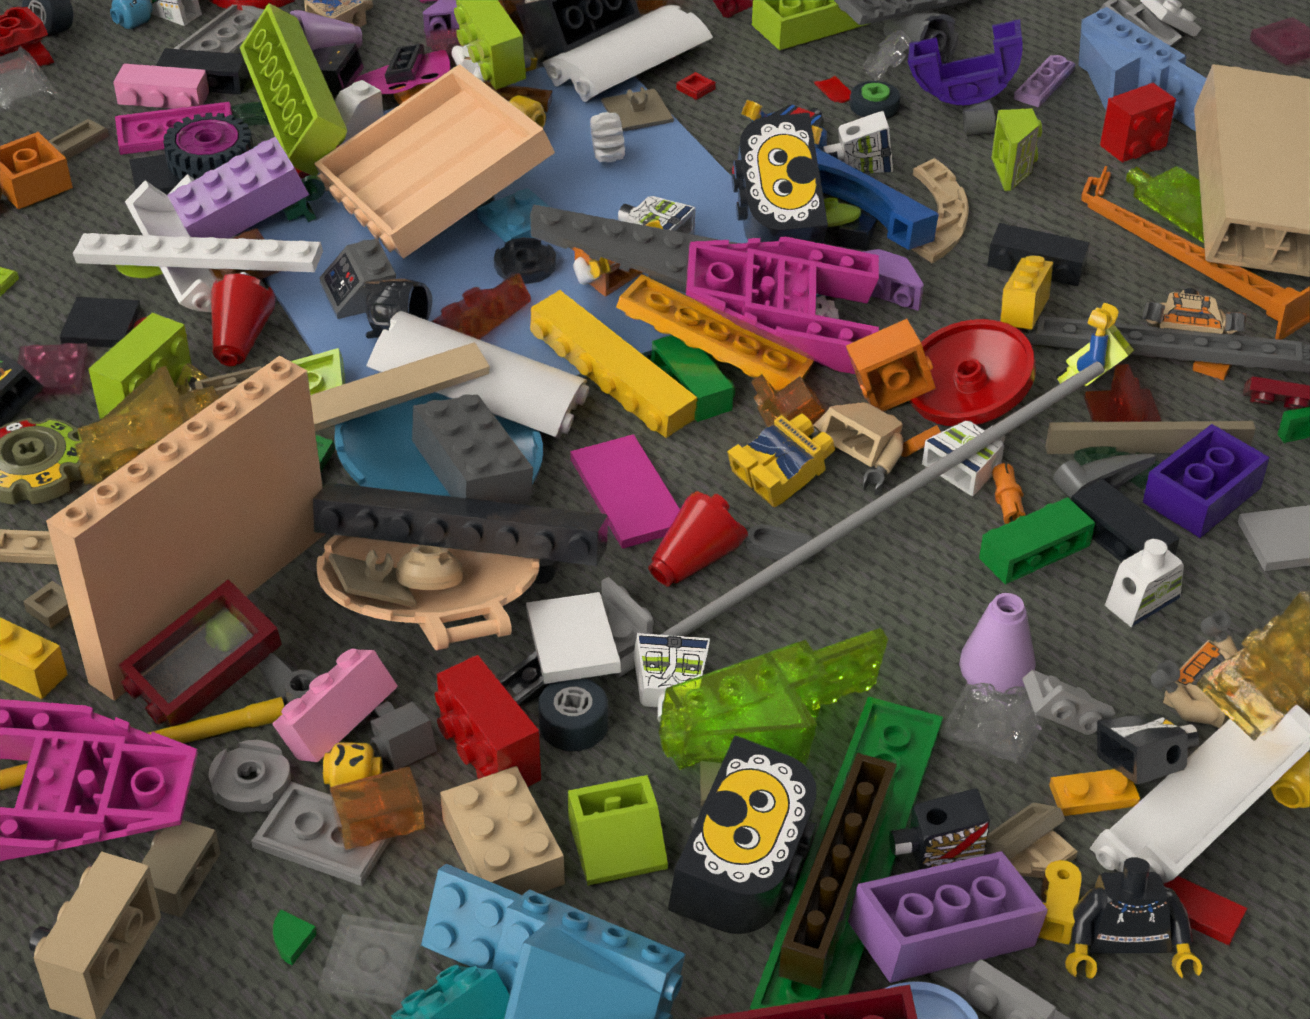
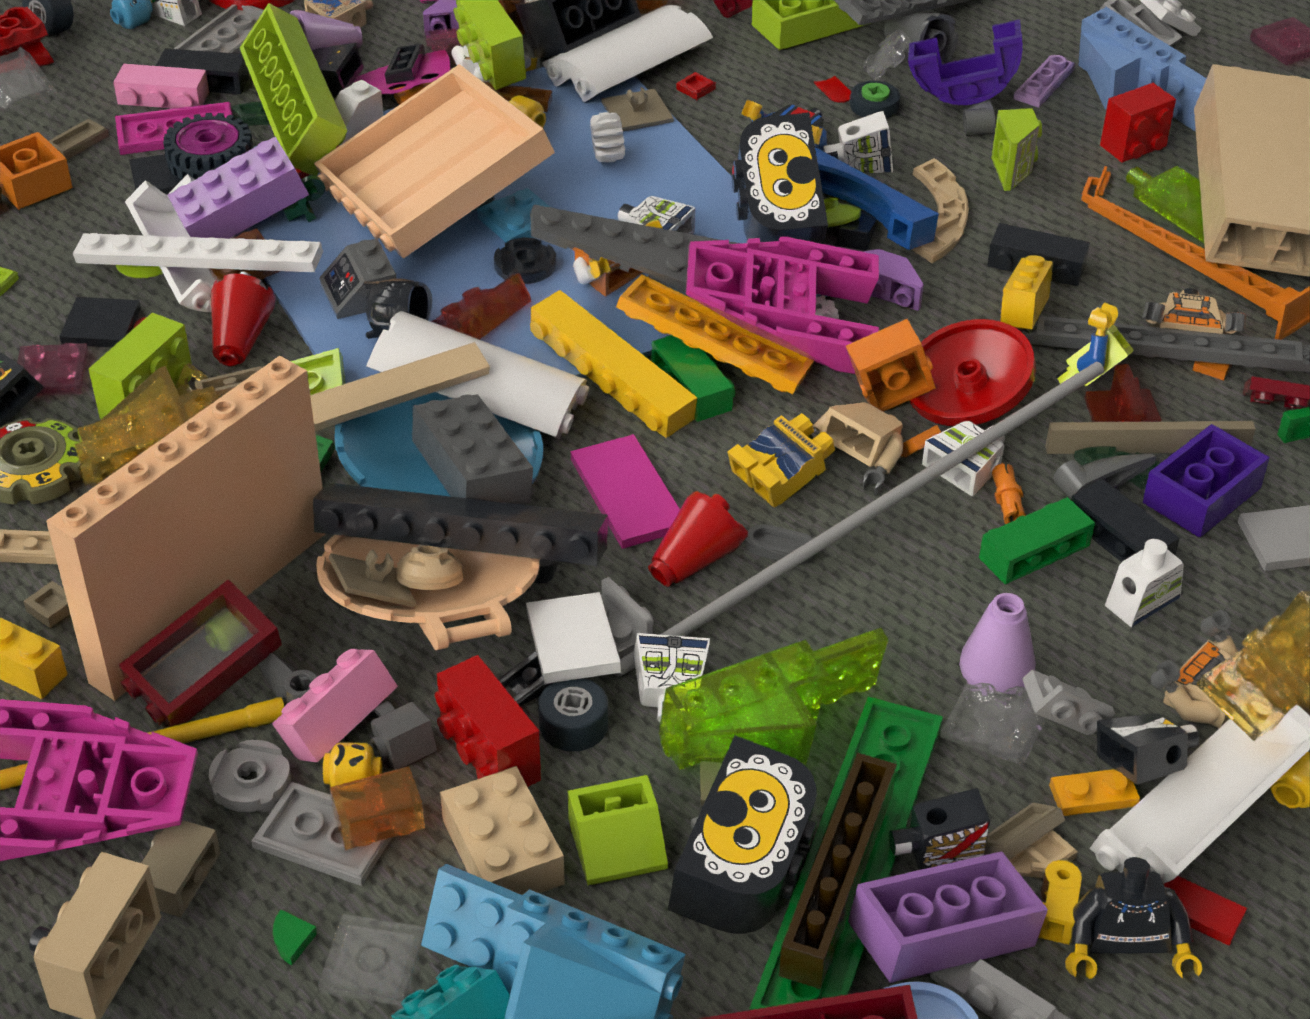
(788, 402): clear orange brick -> none

